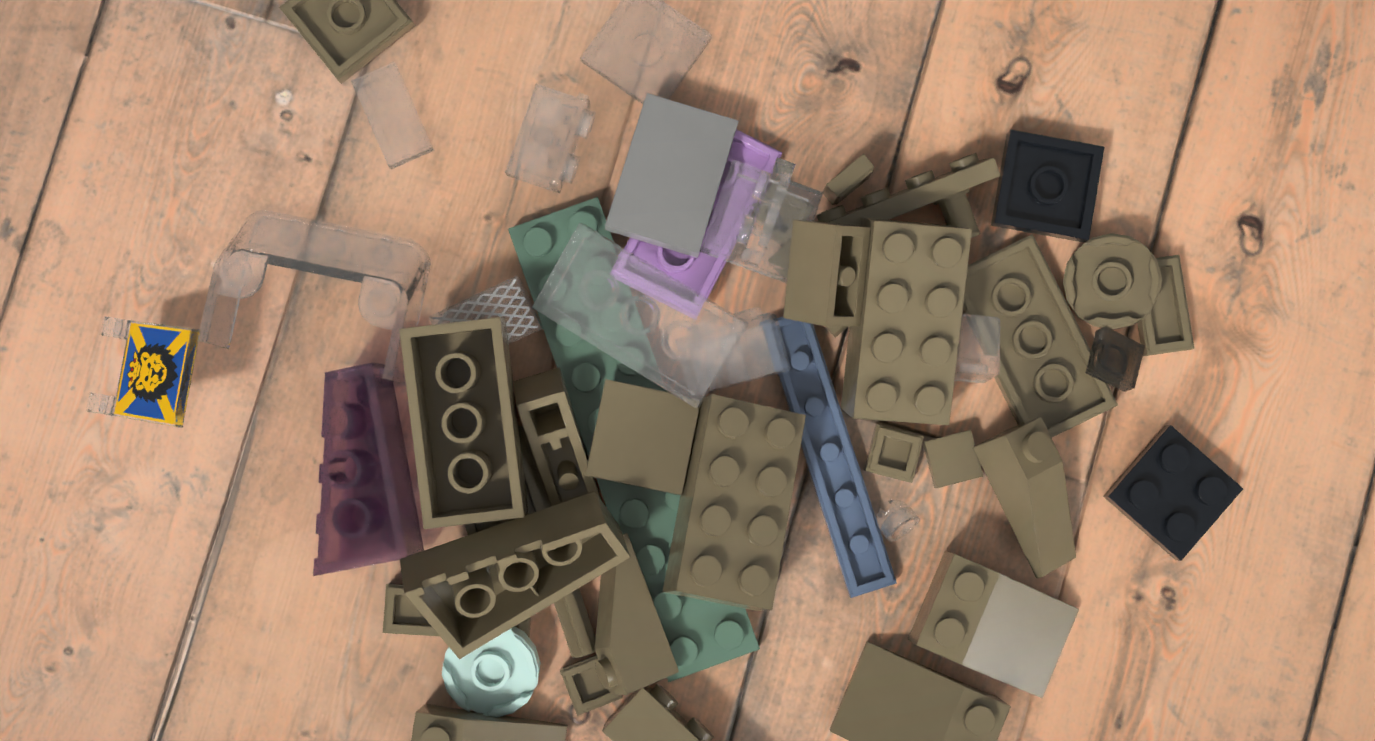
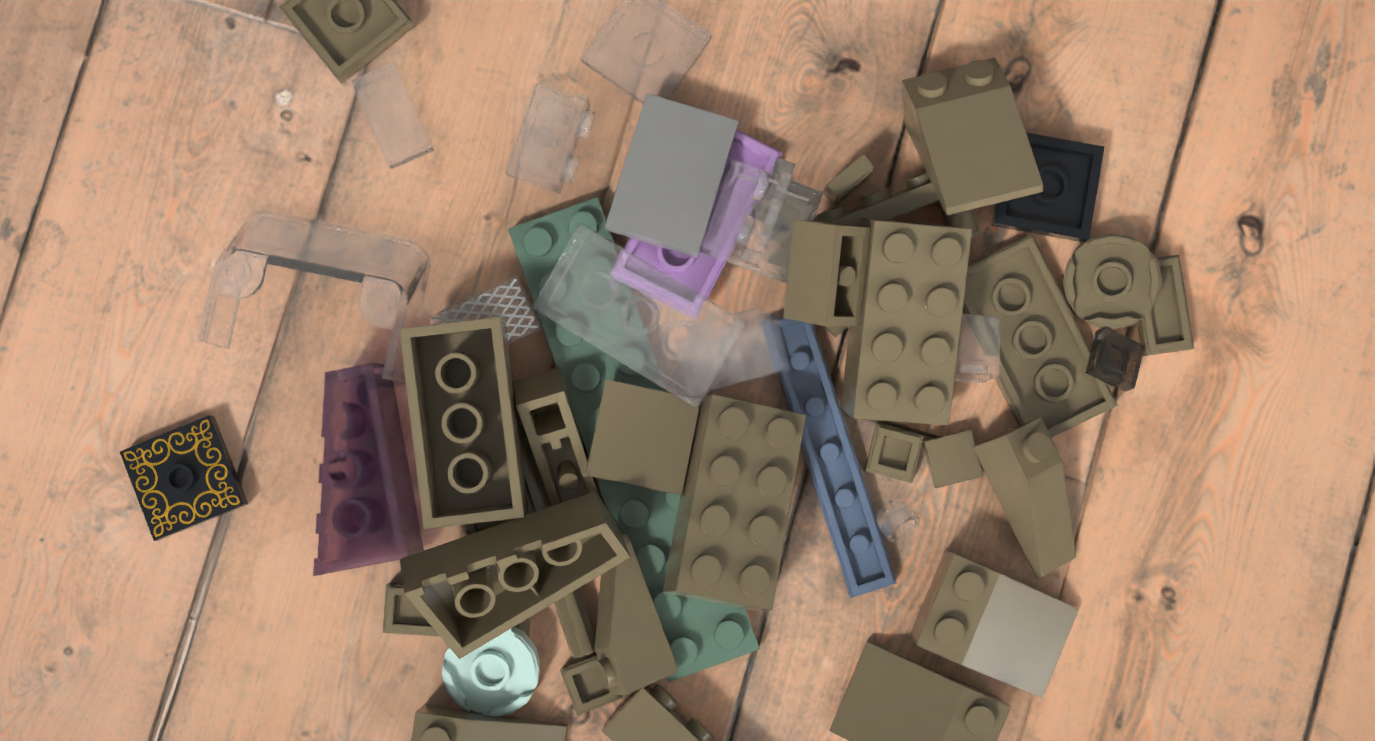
(153, 372): flag -> none
(183, 478): none -> black plate
(970, 136): none -> dark tan slope
(1173, 492): black plate -> none

